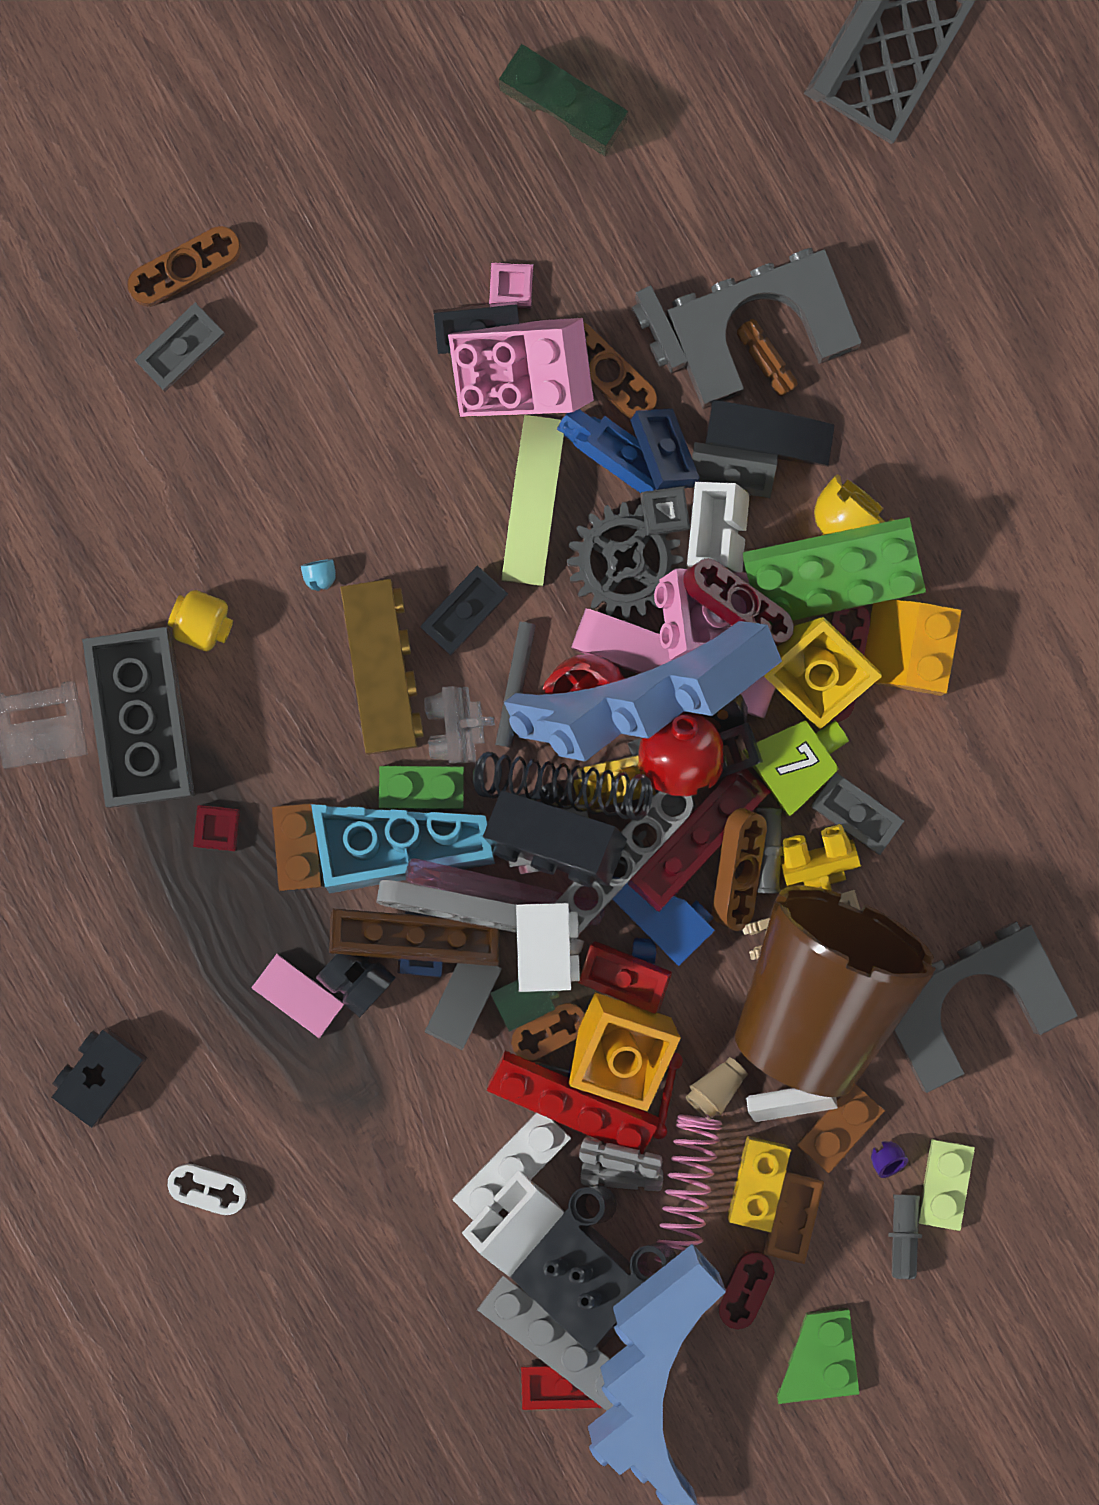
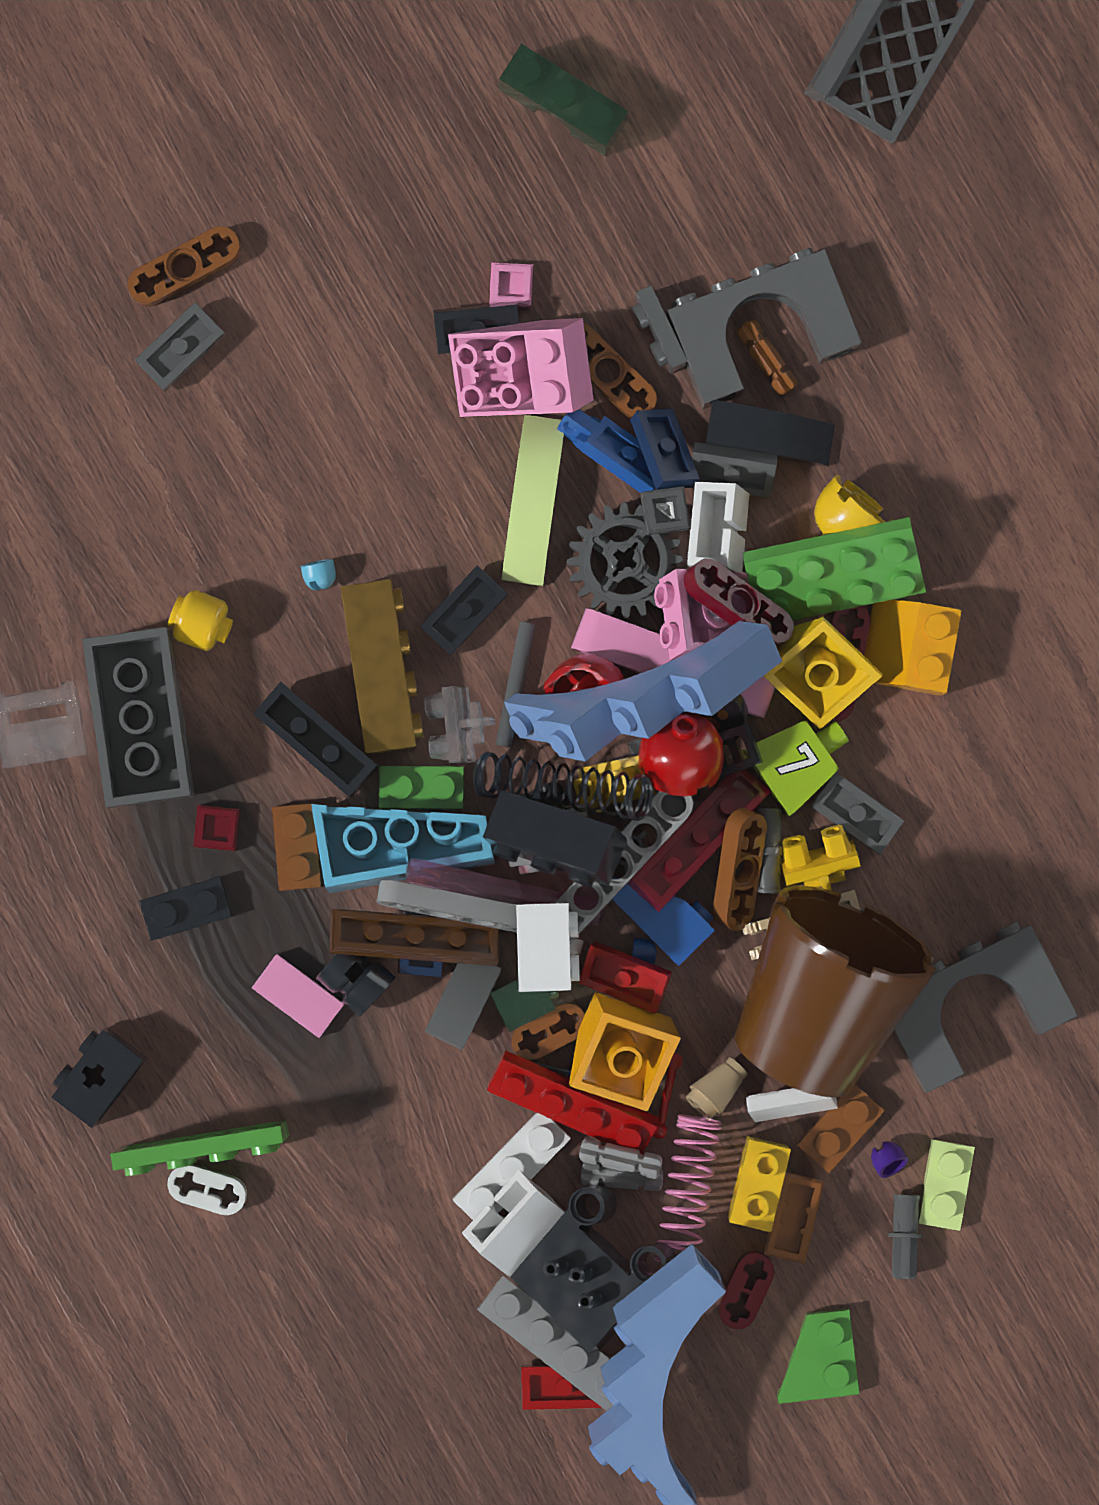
(184, 1150): none -> bright green plate
(185, 908): none -> black plate
(316, 740): none -> black brick

